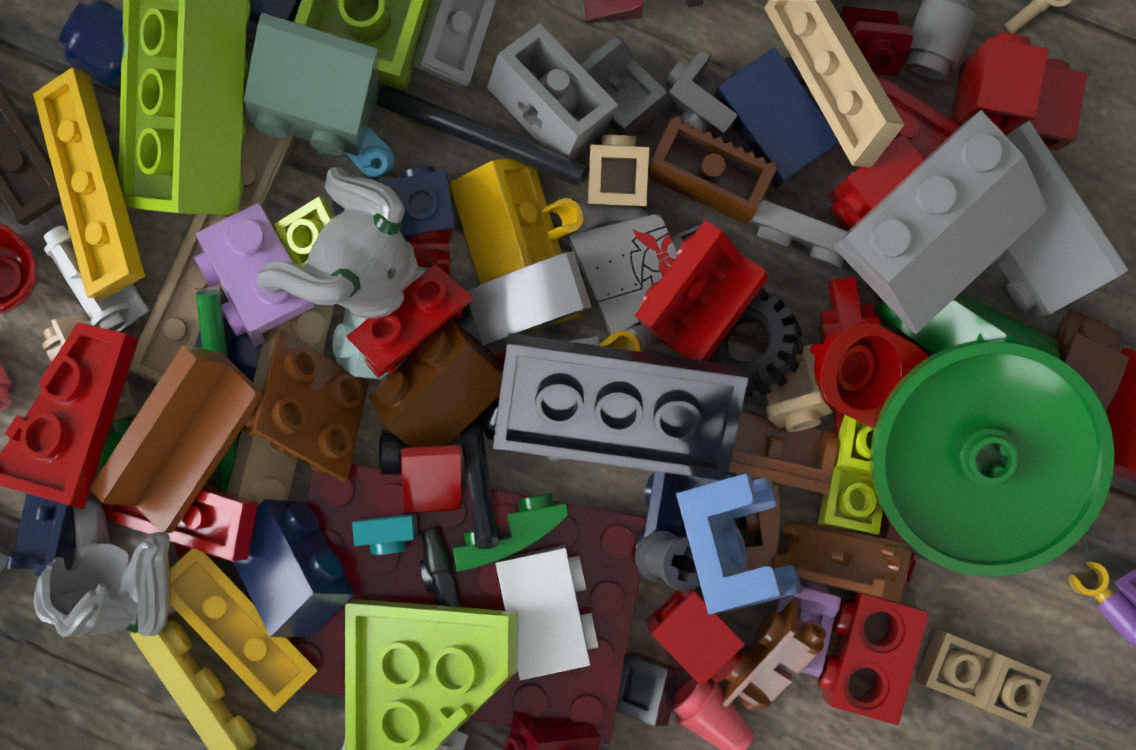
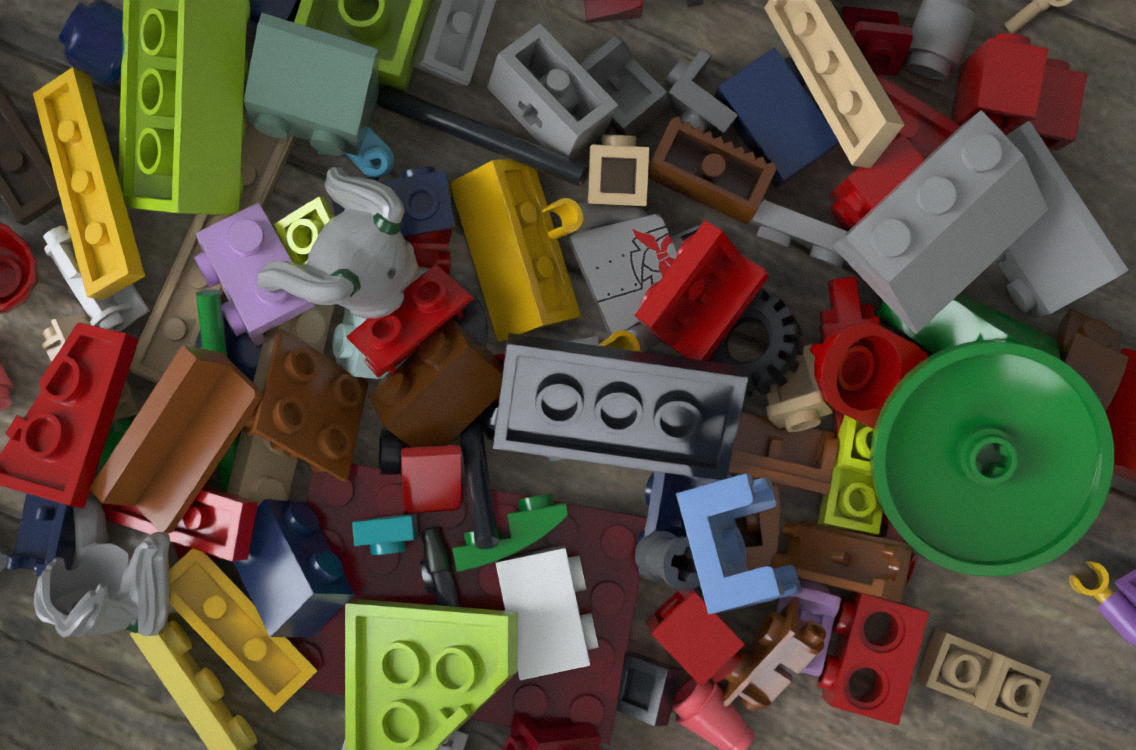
(528, 298): light grey slope -> none

